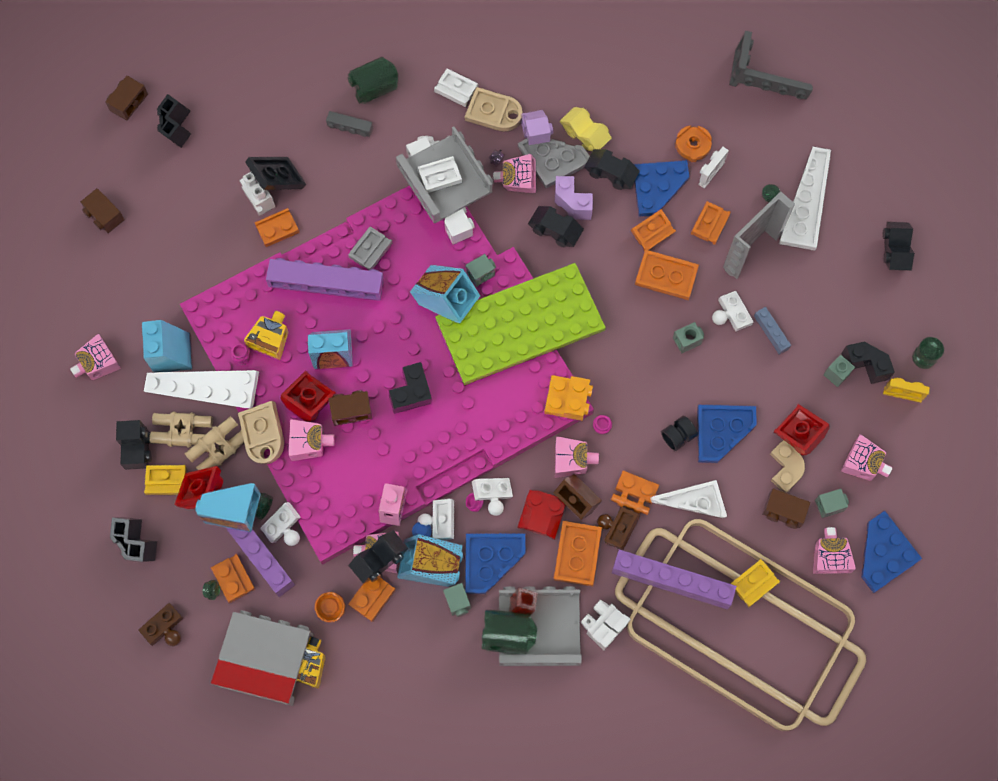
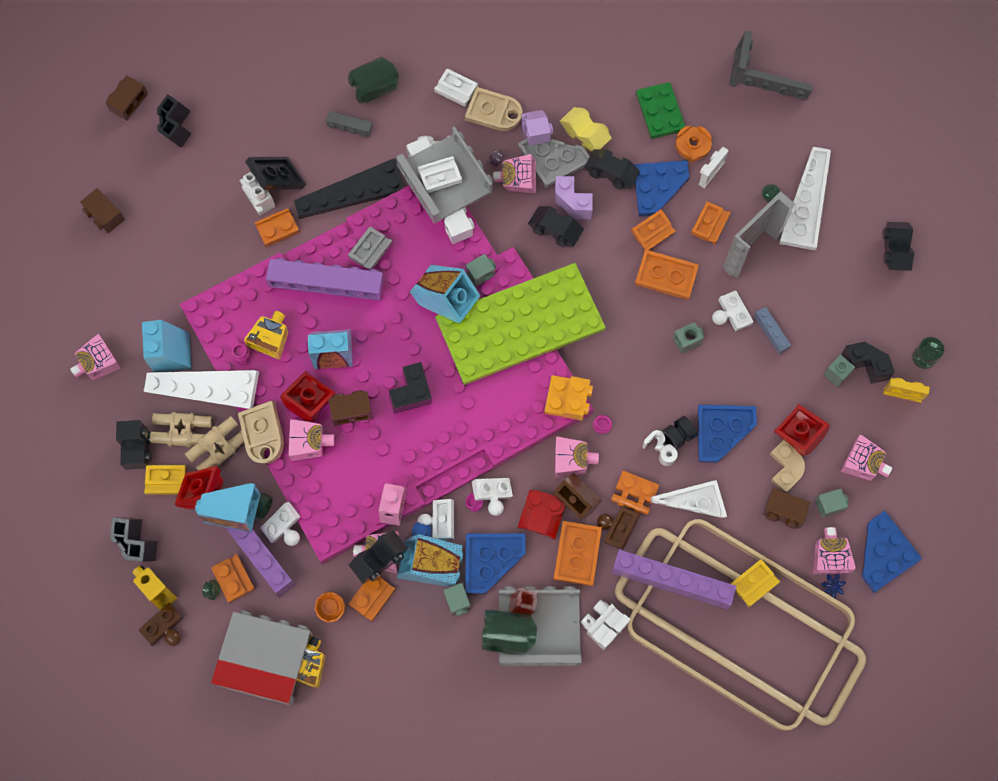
(153, 587): none -> yellow torso
(358, 189): none -> black wing
(660, 110): none -> green plate
(667, 452): none -> white leg
(831, 583): none -> clear blue plant

